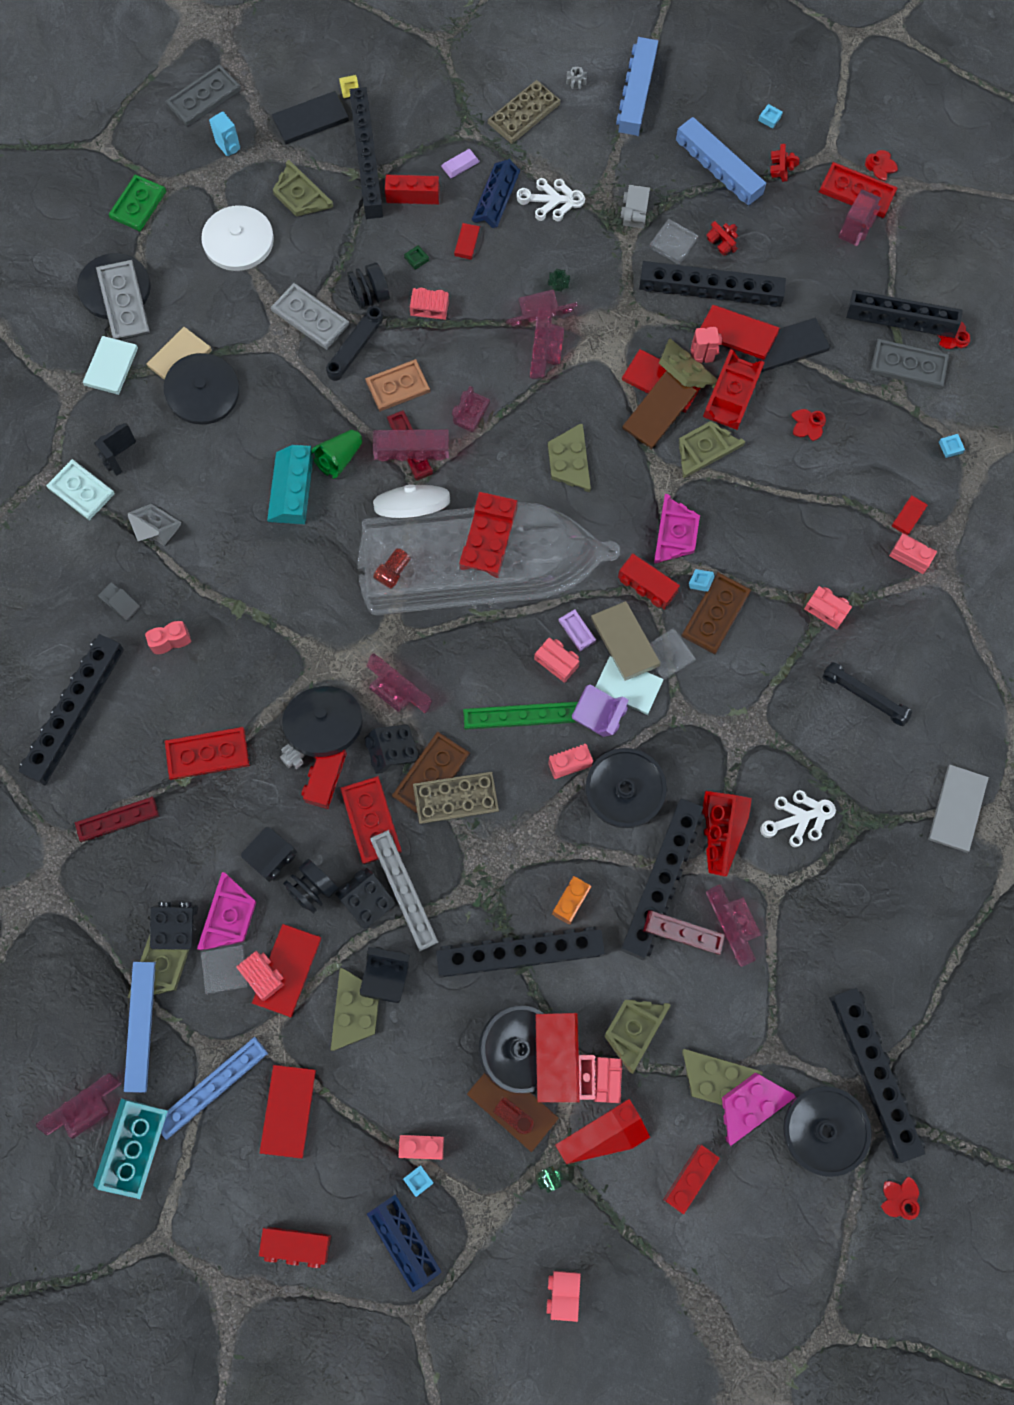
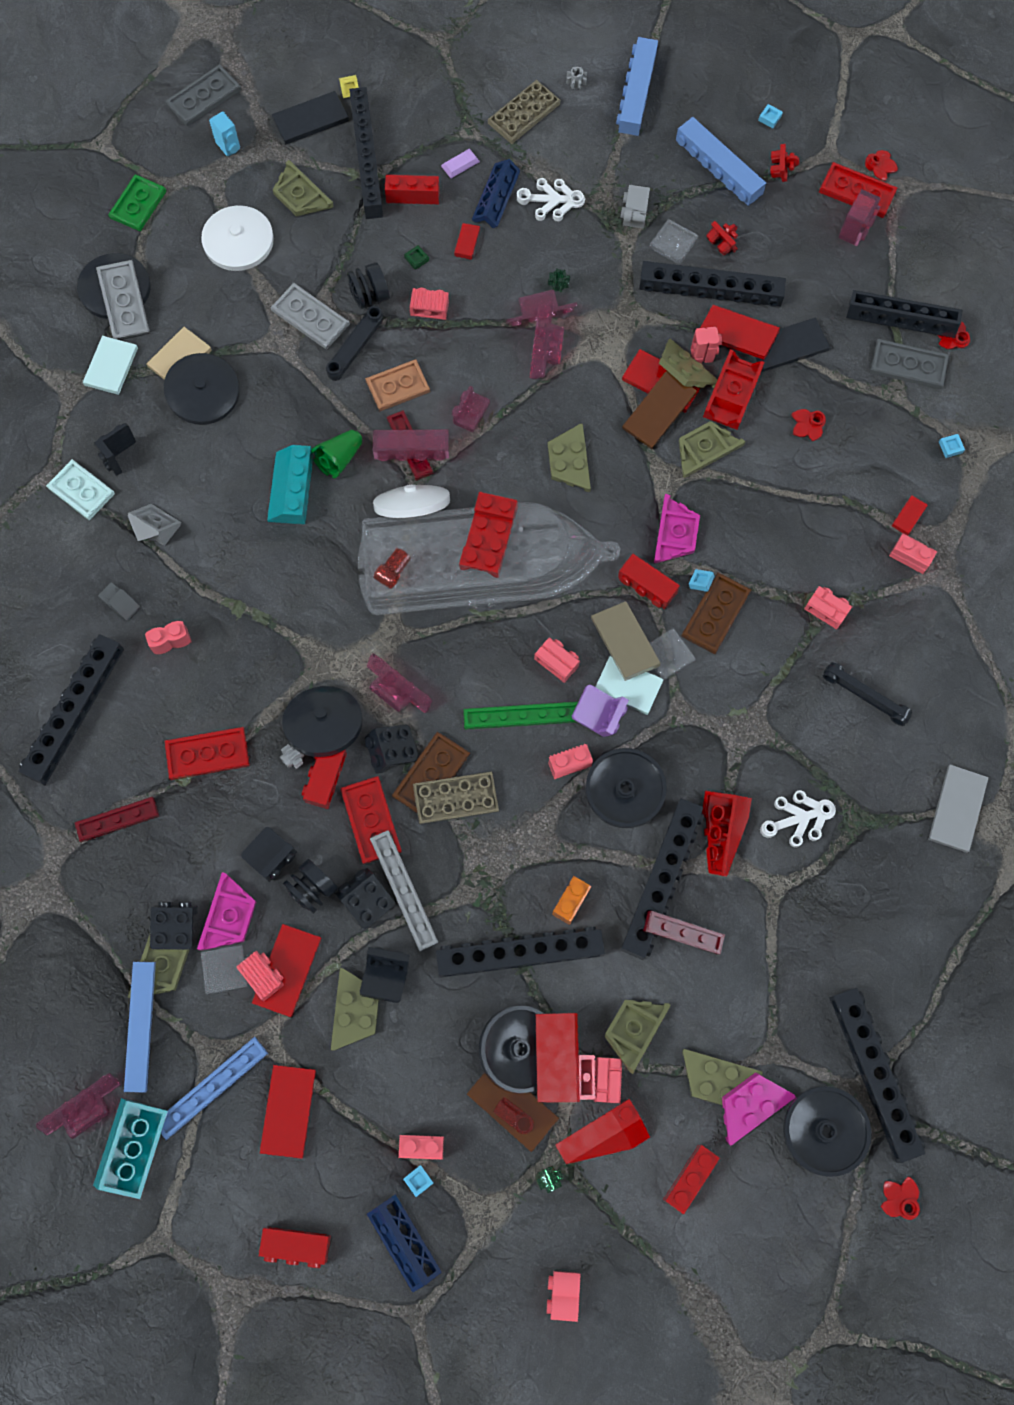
(577, 630): lavender tile -> none
(736, 923): clear pink bracket -> none

